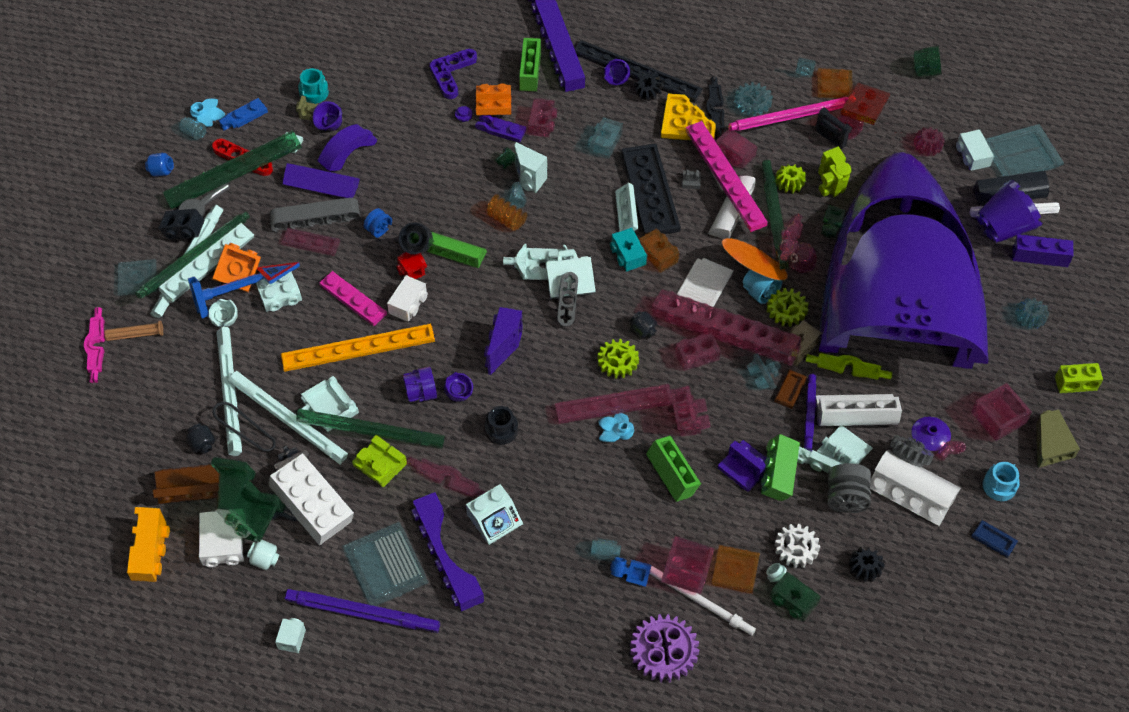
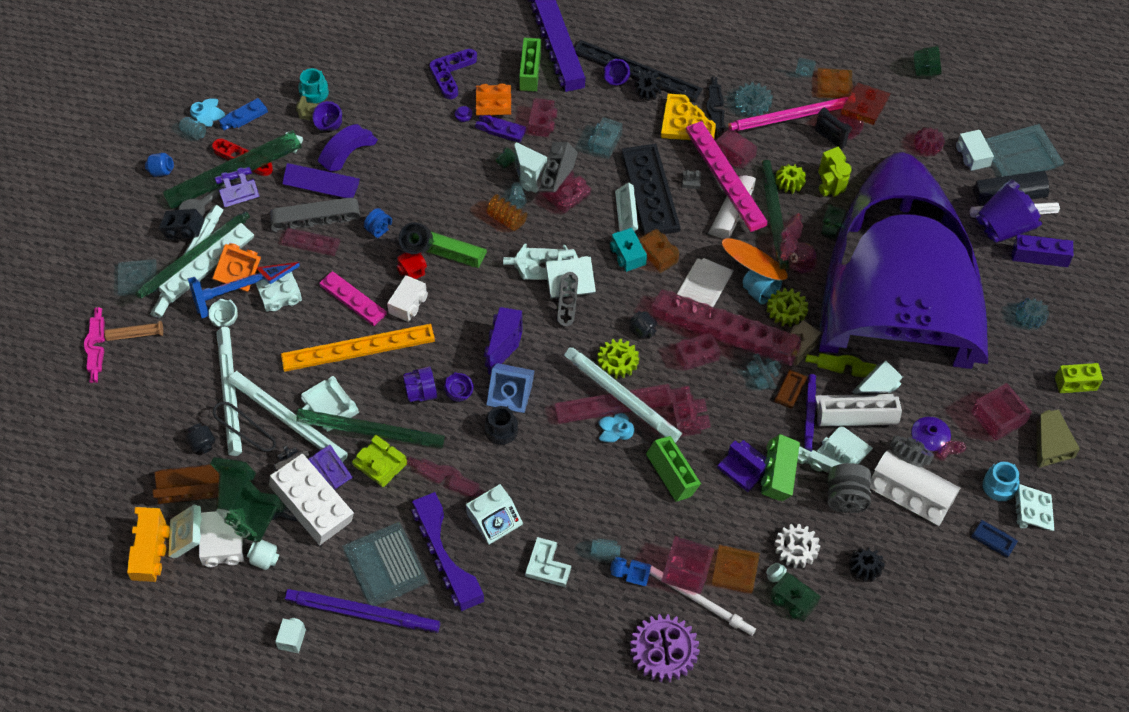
(185, 531): none -> light aqua plate
(238, 192): none -> plate
(330, 467): none -> dark purple plate
(510, 387): none -> medium blue slope
(543, 568): none -> light aqua plate
(558, 166): none -> dark grey slope
(569, 193): none -> clear pink hips
(623, 394): none -> light aqua piece
(879, 380): none -> light aqua slope
(1034, 508): none -> light aqua hinge

